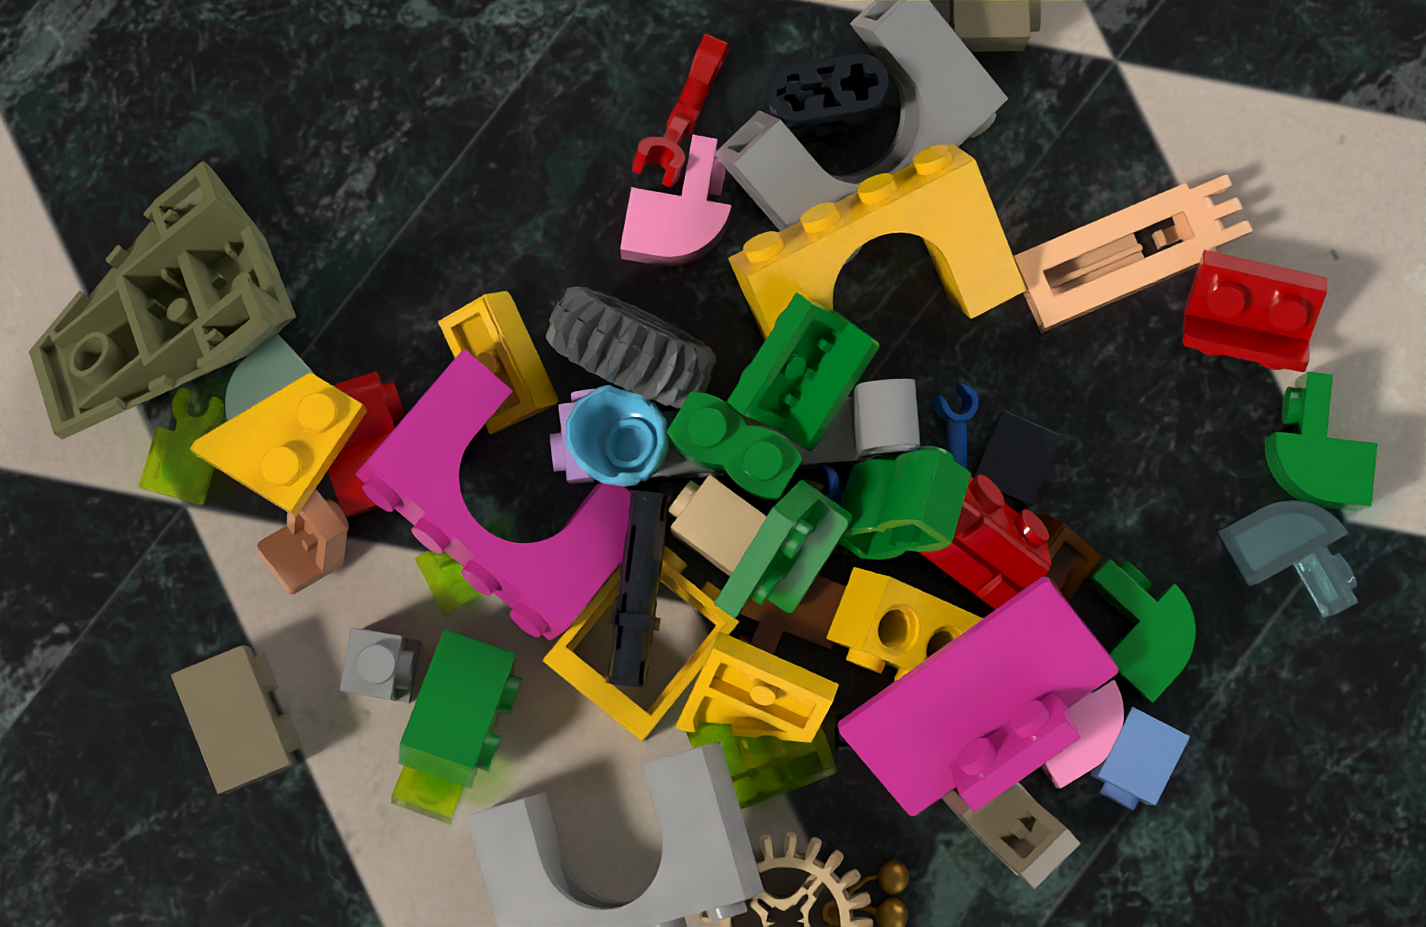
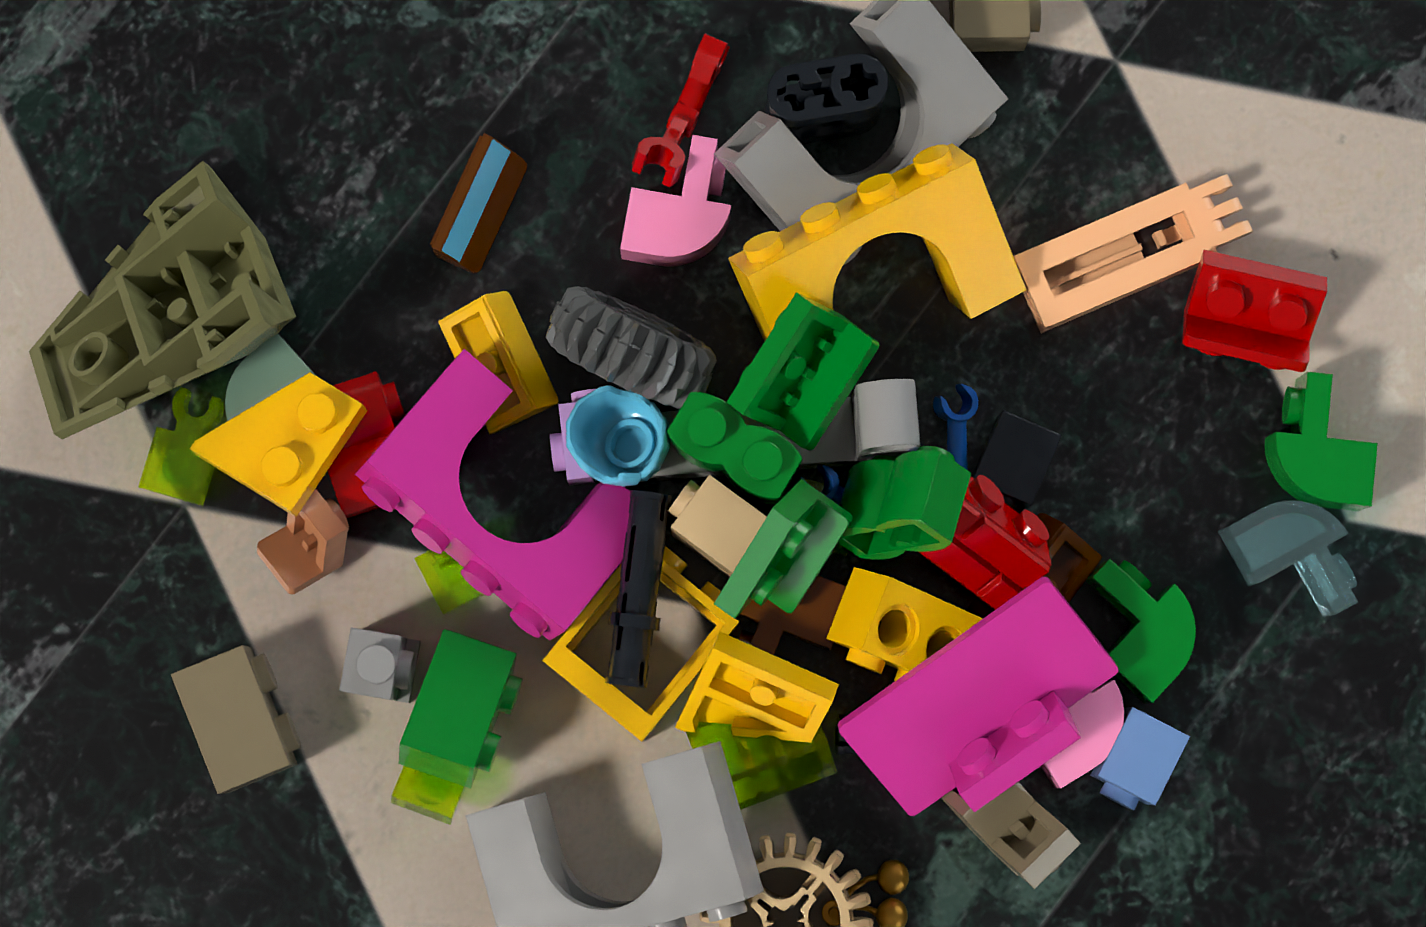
(478, 205): none -> reddish brown slope

